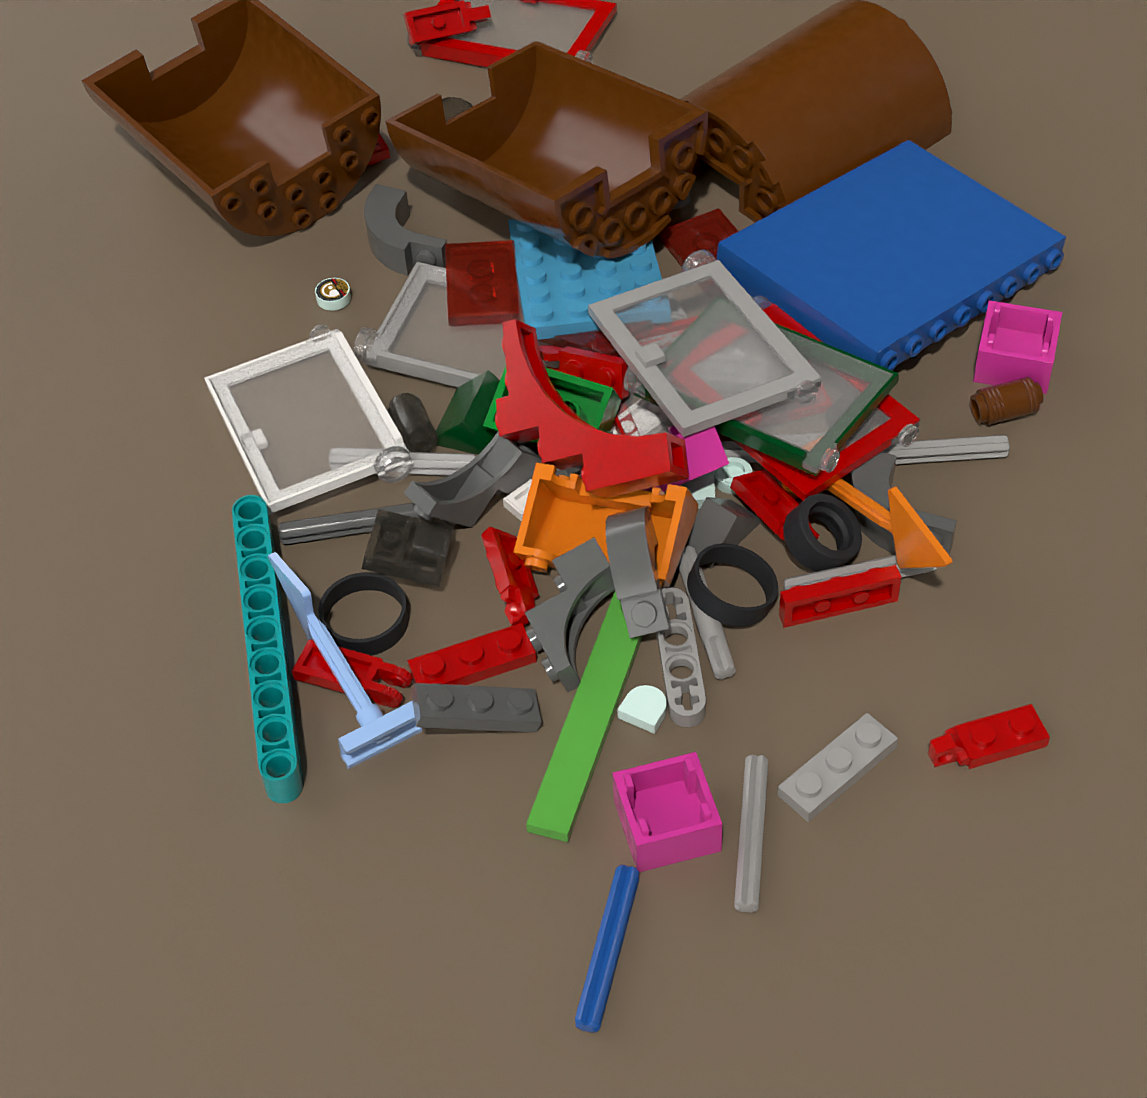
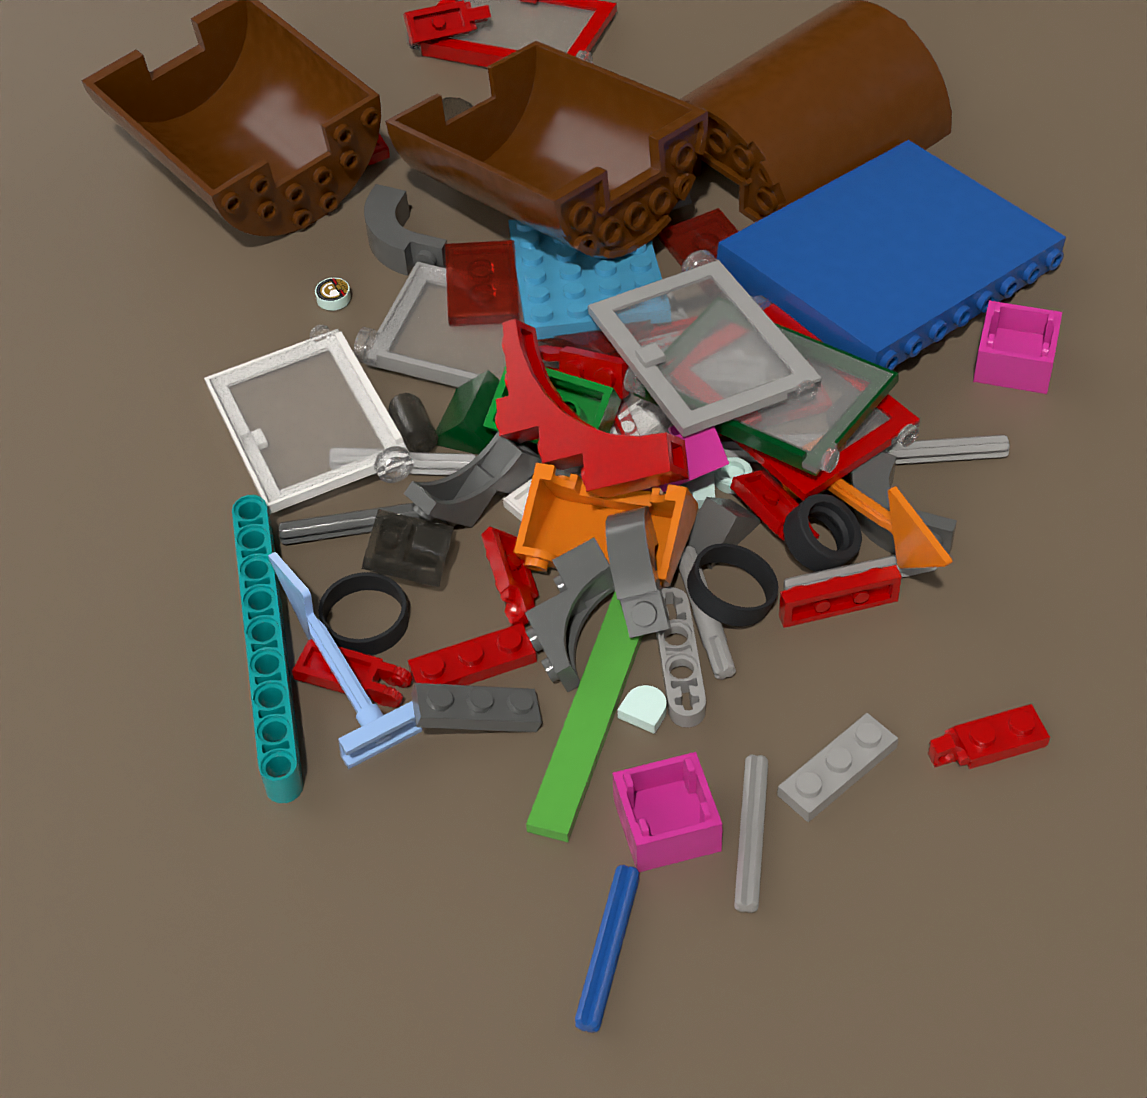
(1006, 401): reddish brown head -> none

